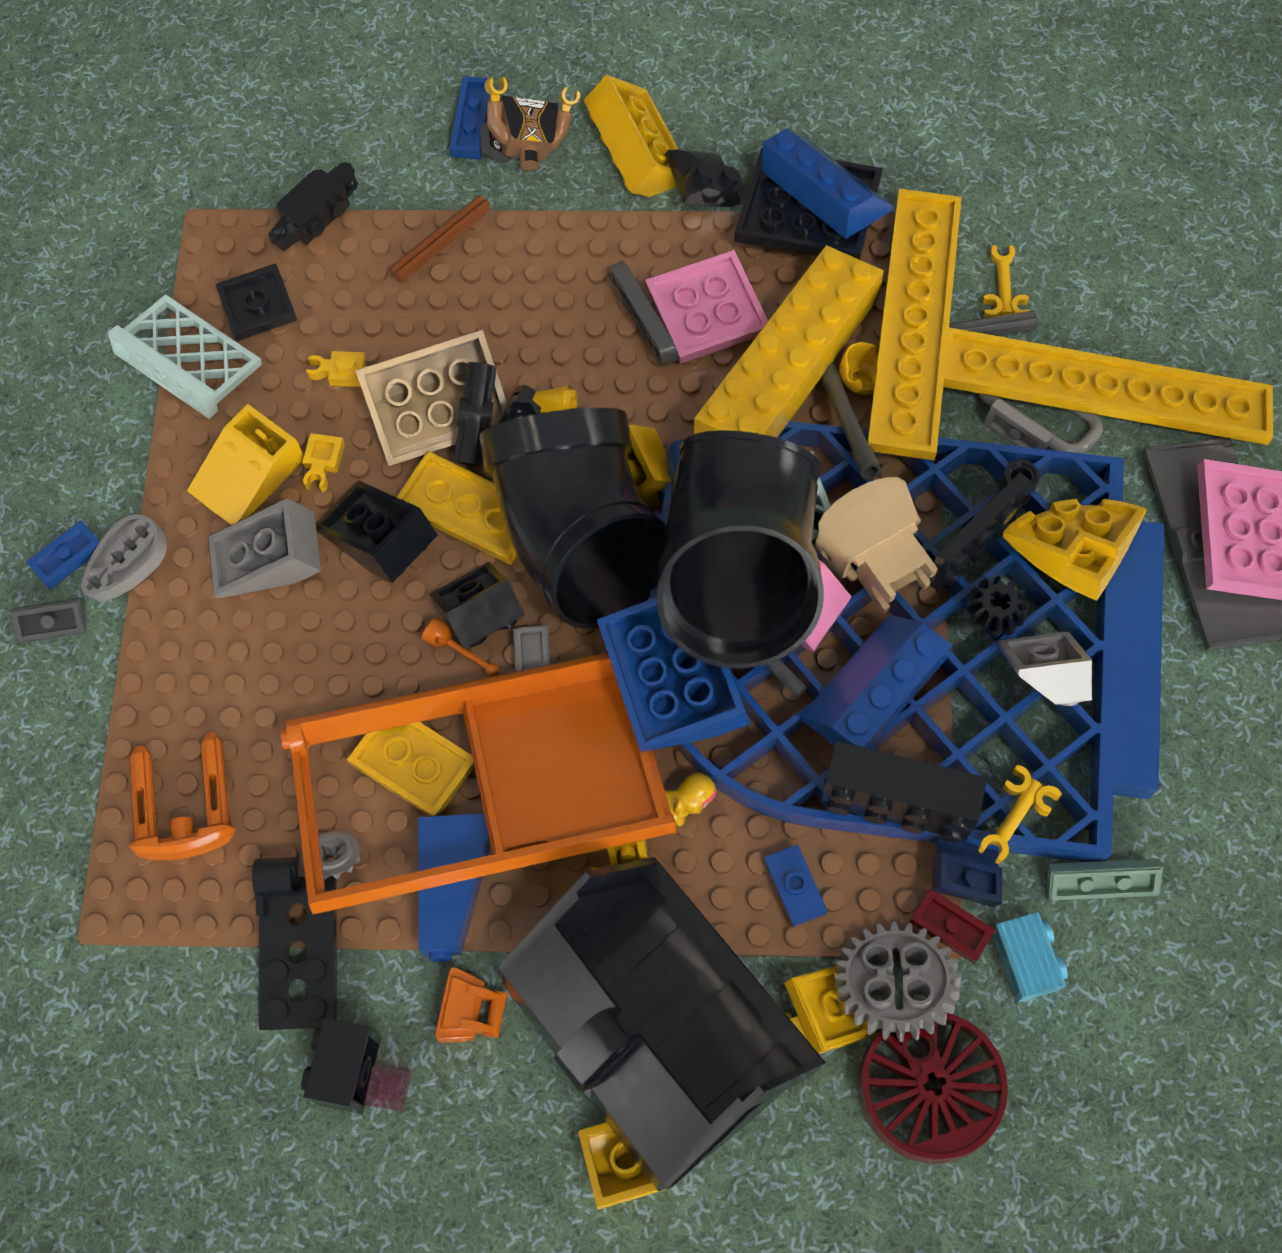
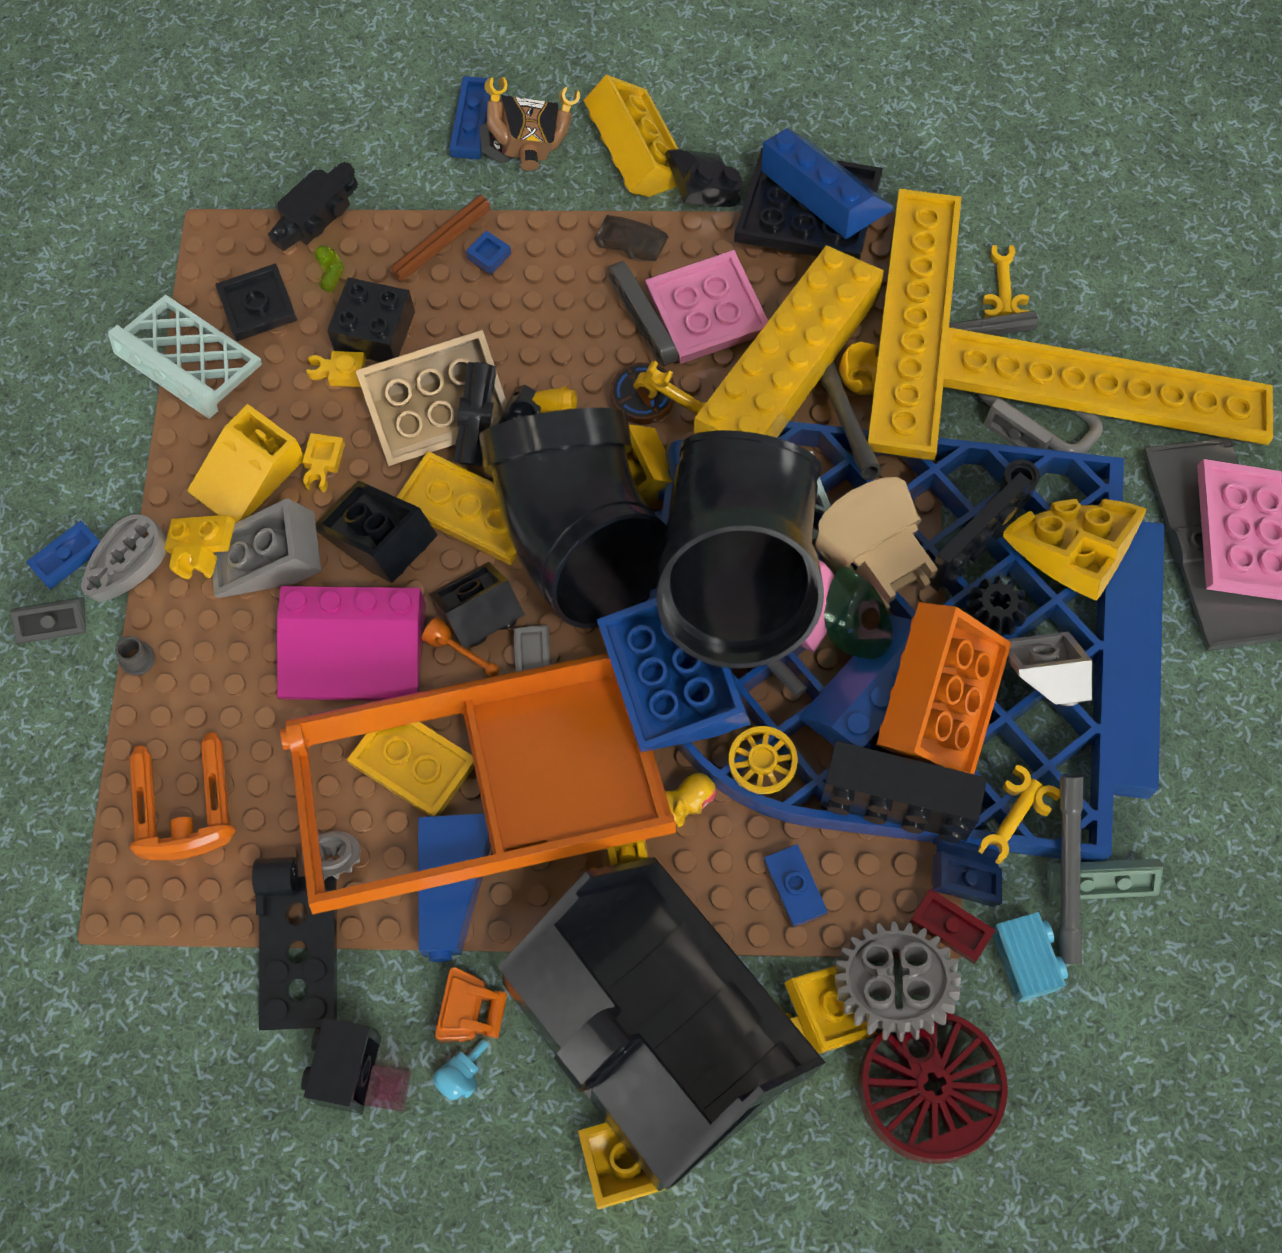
(138, 664): none -> dark grey piece
(195, 540): none -> yellow plate
(331, 265): none -> clear neon green arm
(349, 642): none -> dark pink slope
(371, 319): none -> black brick
(458, 1073): none -> medium azure piece
(488, 252): none -> blue plate
(634, 237): none -> clear smoke slope
(636, 401): none -> tile
(658, 381): none -> yellow bar
(763, 760): none -> yellow wheel
(844, 607): none -> clear green piece
(944, 689): none -> orange slope
(1071, 807): none -> dark grey piece

